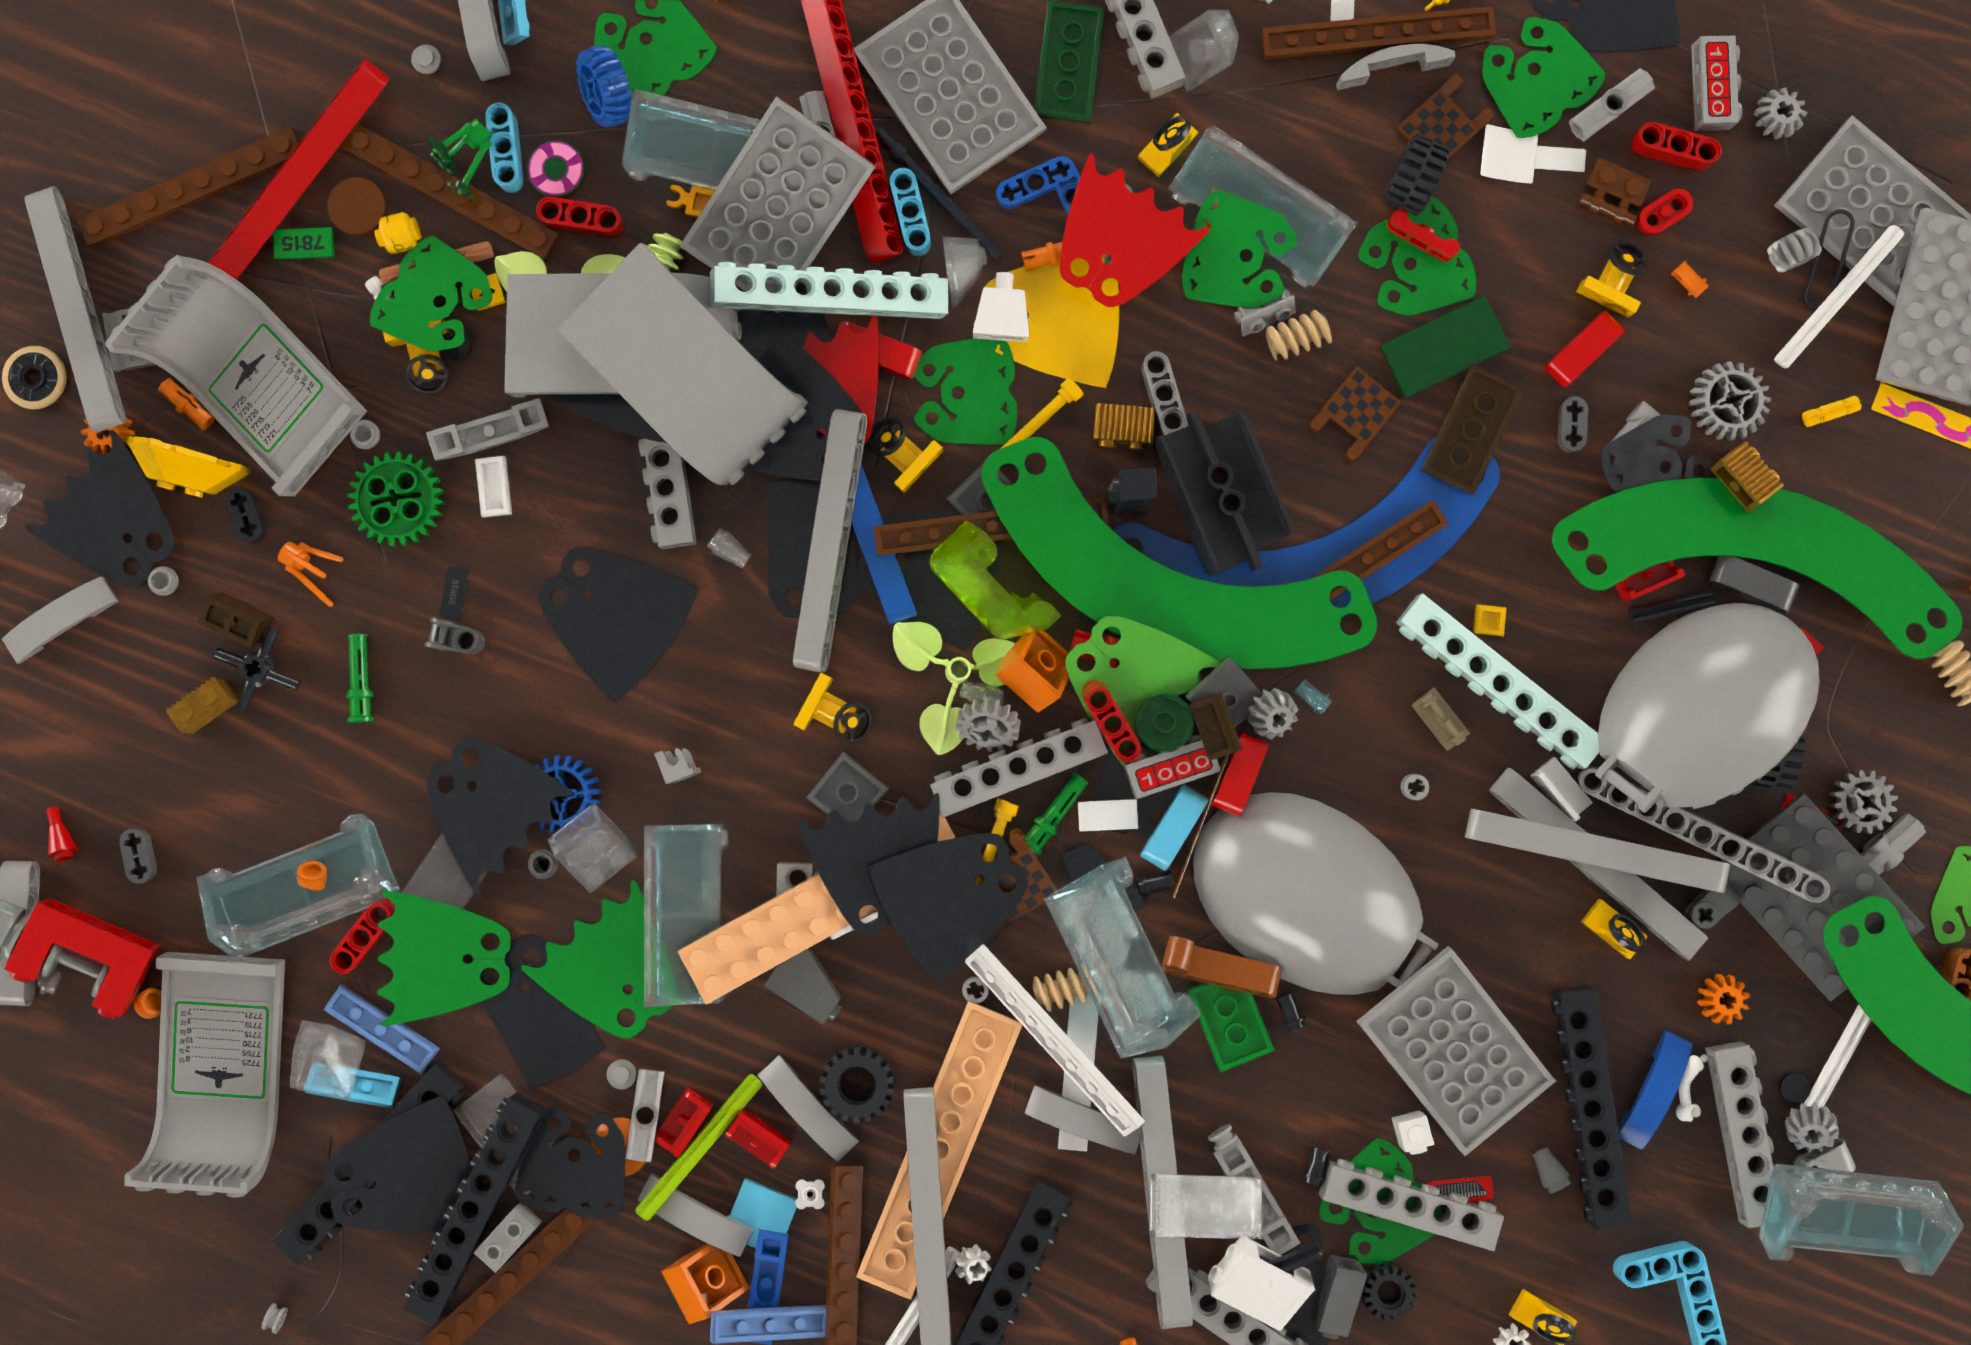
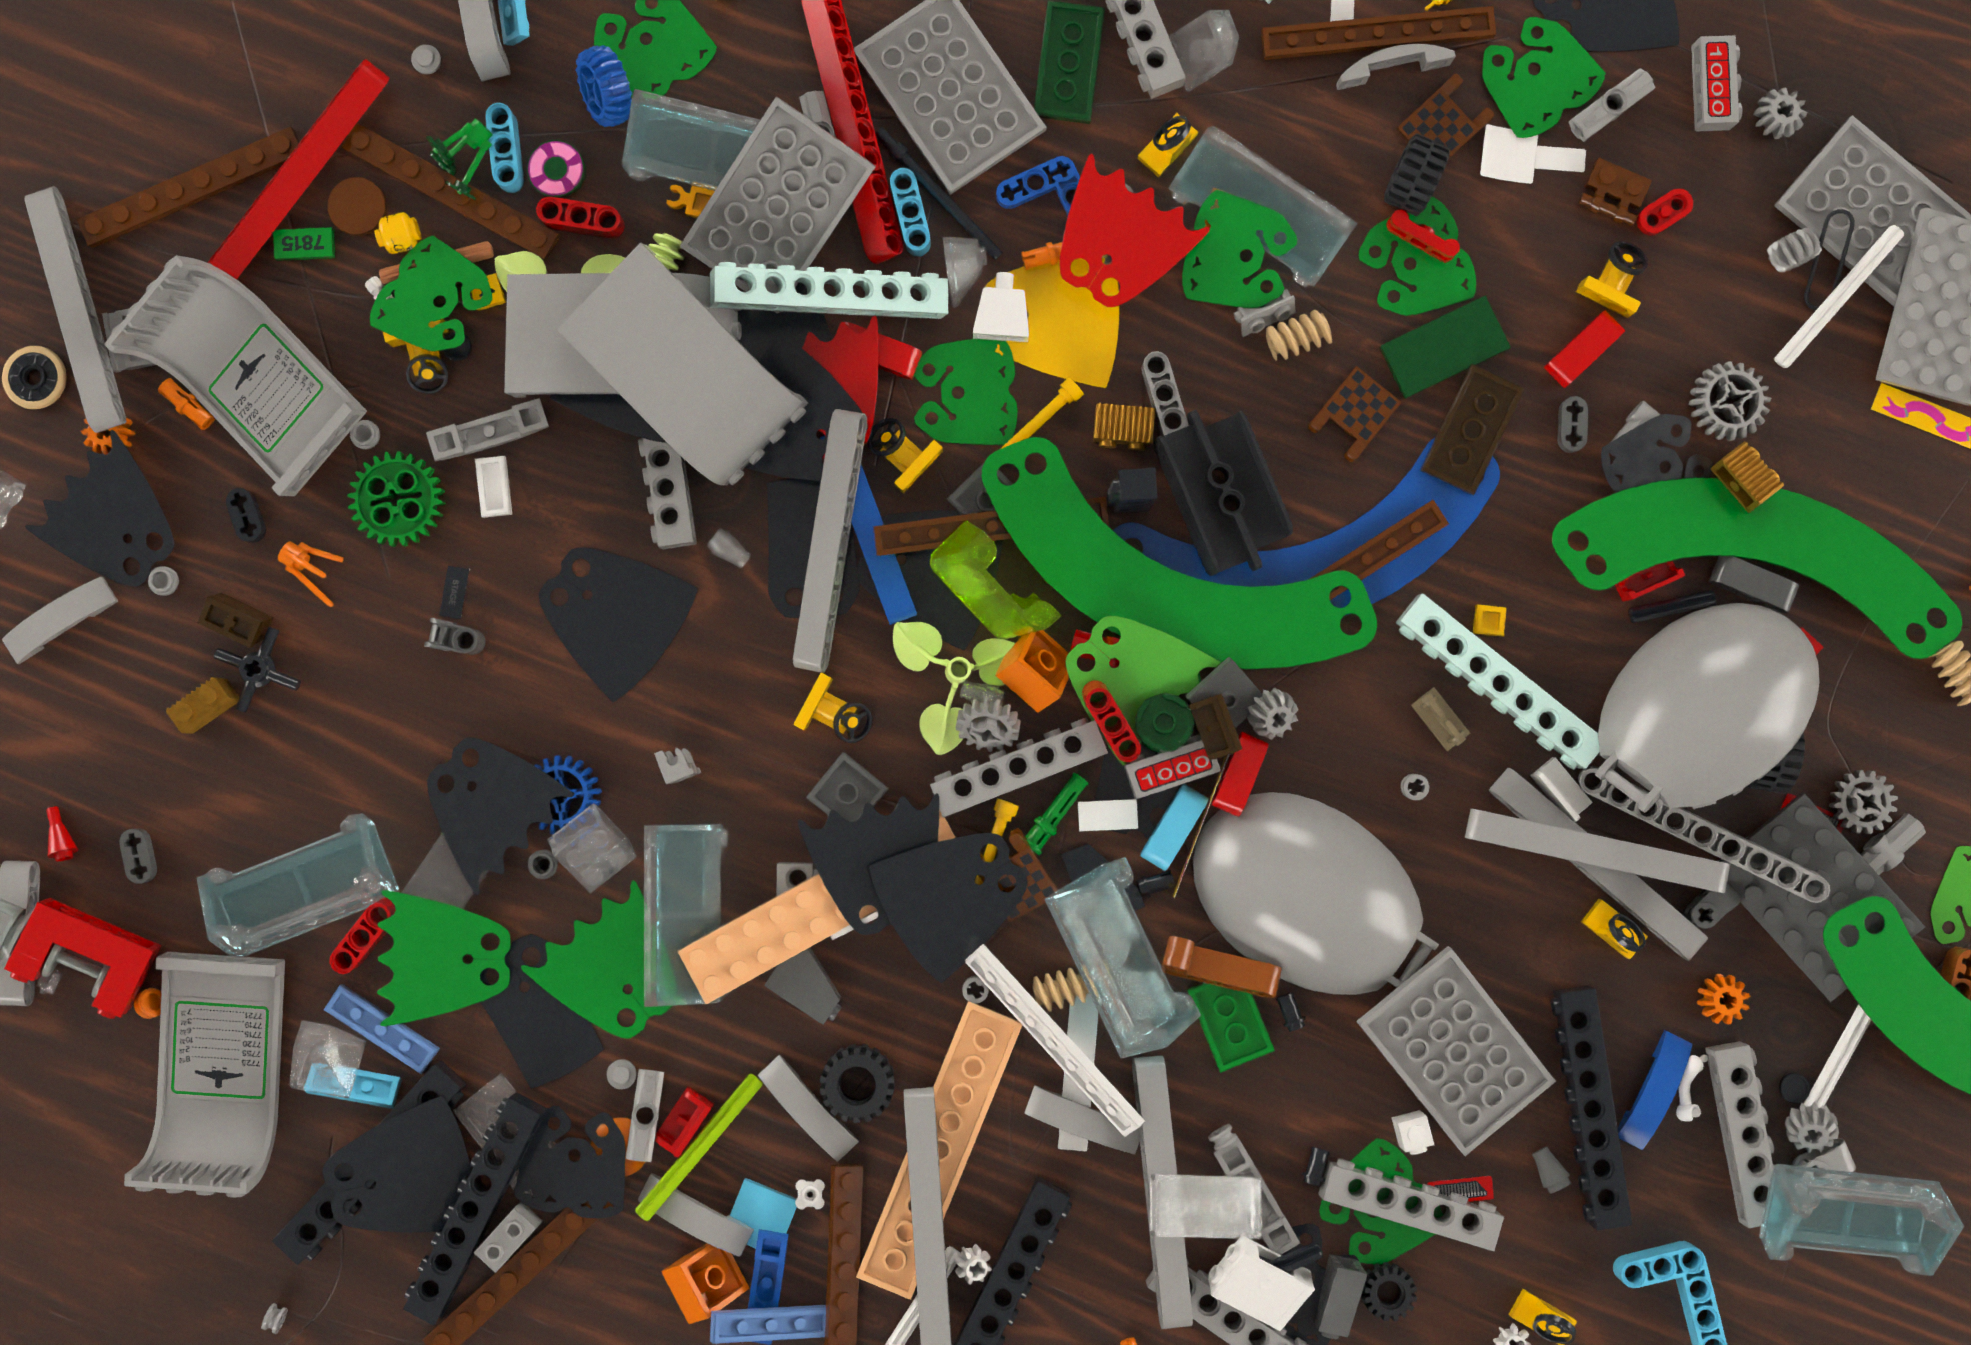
(184, 467): yellow wedge -> none
(312, 875): orange tile -> none
(359, 698): green pin -> none
(758, 1138): red hinge -> none
(1313, 697): clear light blue pin -> none
(1688, 141): red beam -> none
(1690, 279): orange pin -> none
(1831, 411): yellow axle -> none

